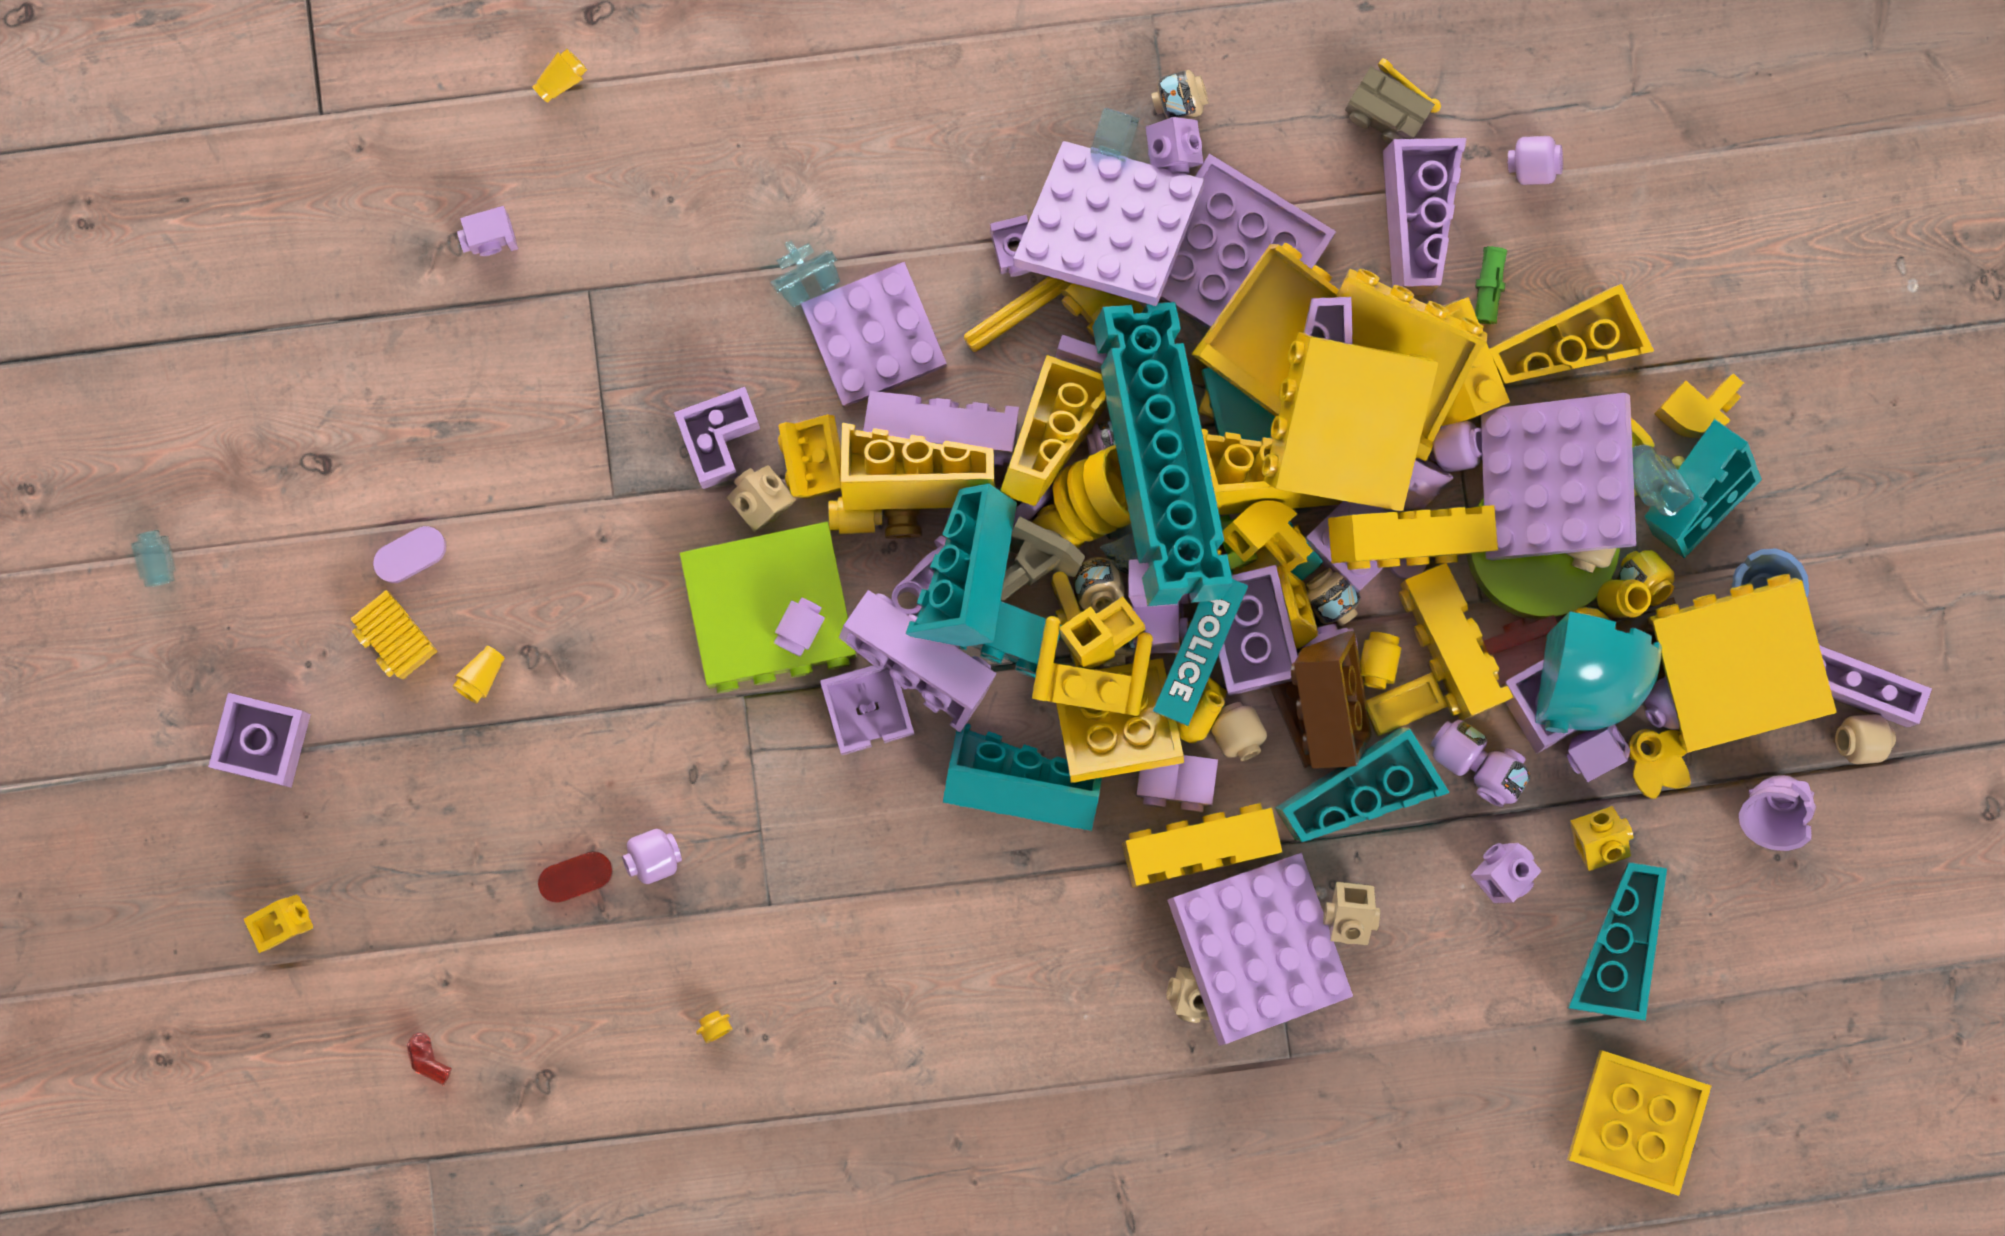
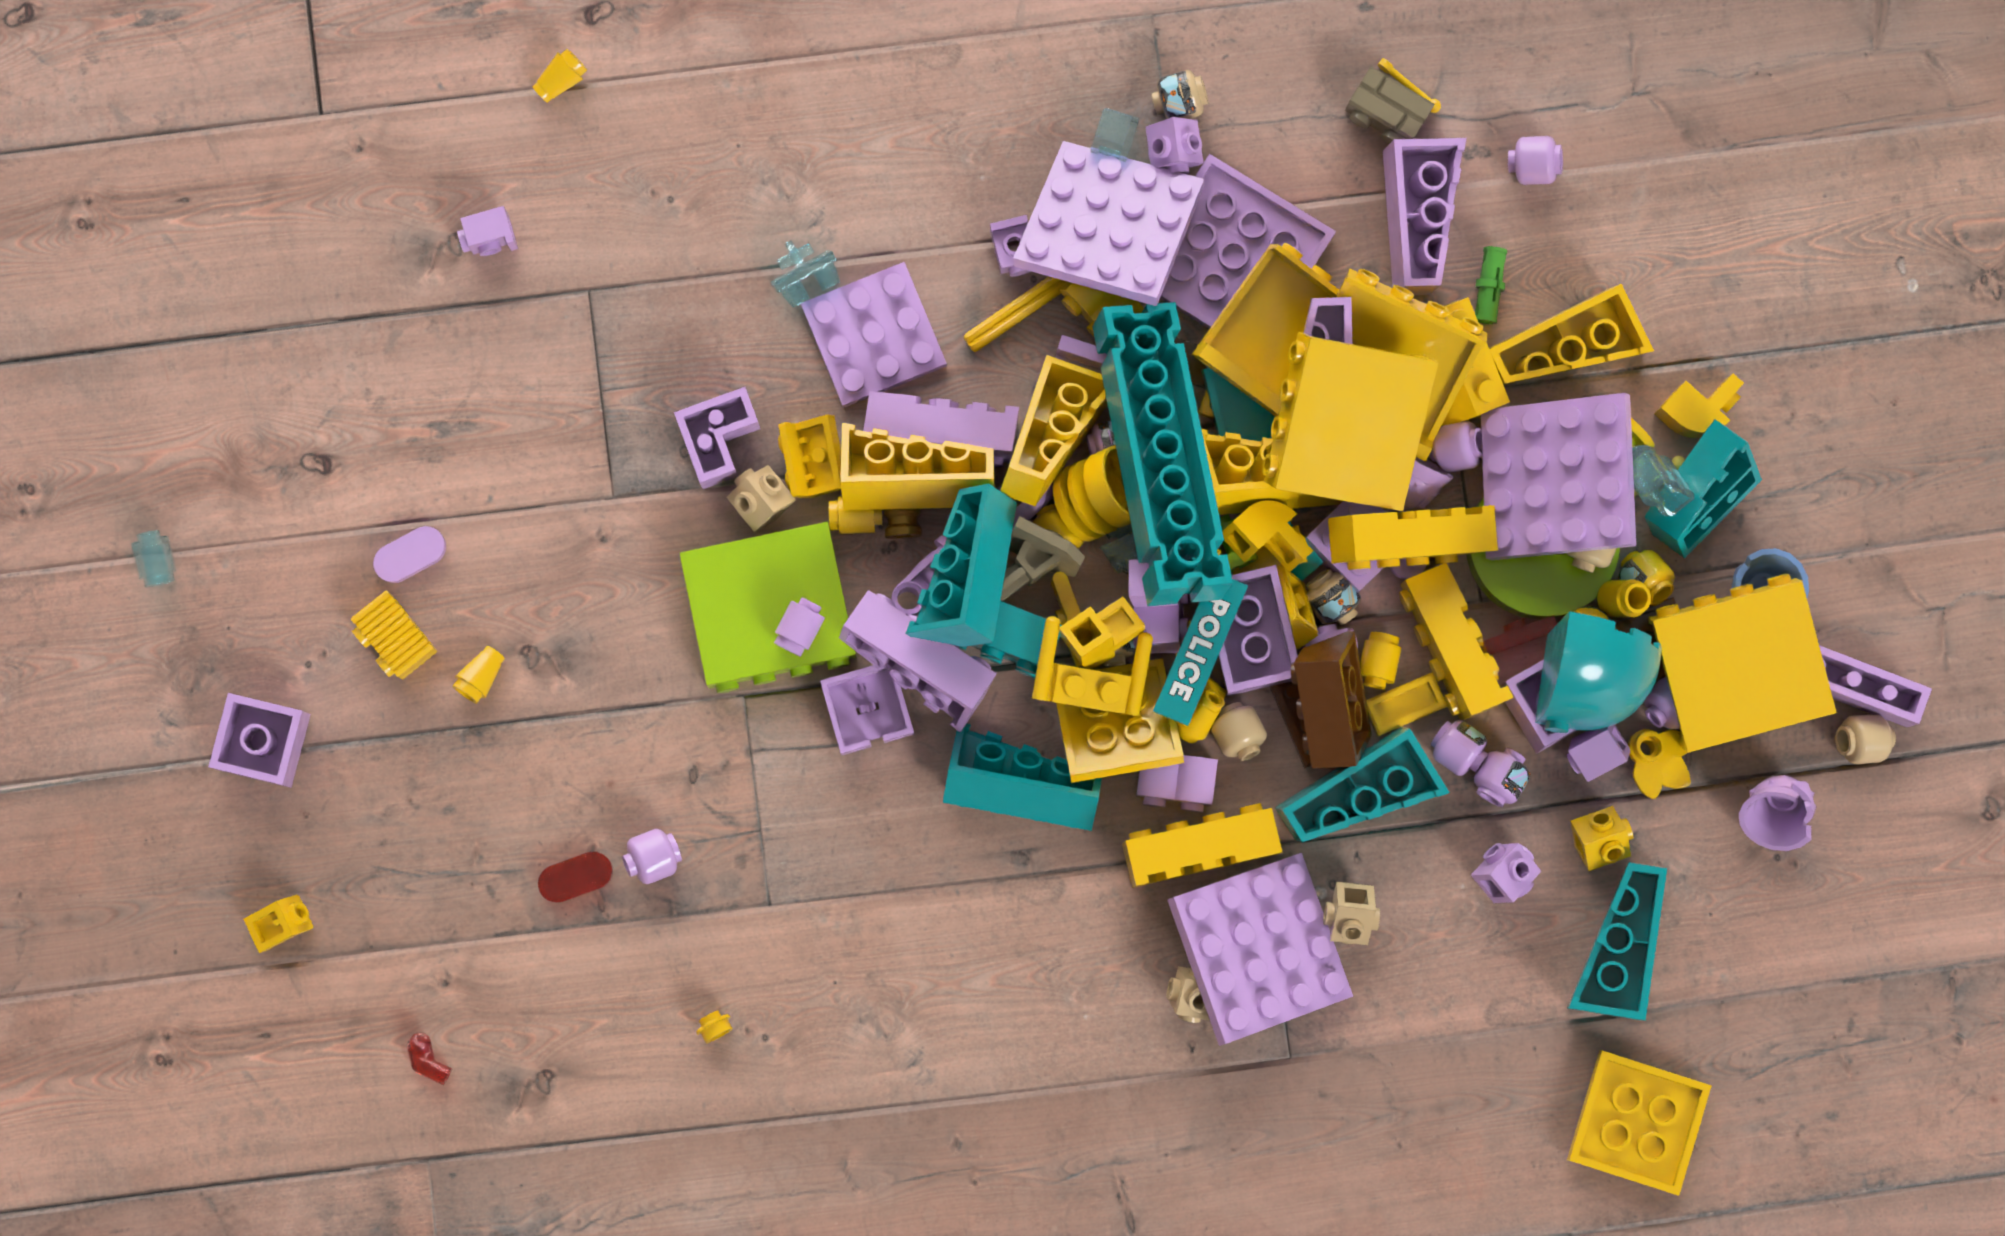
(1098, 584): head -> none

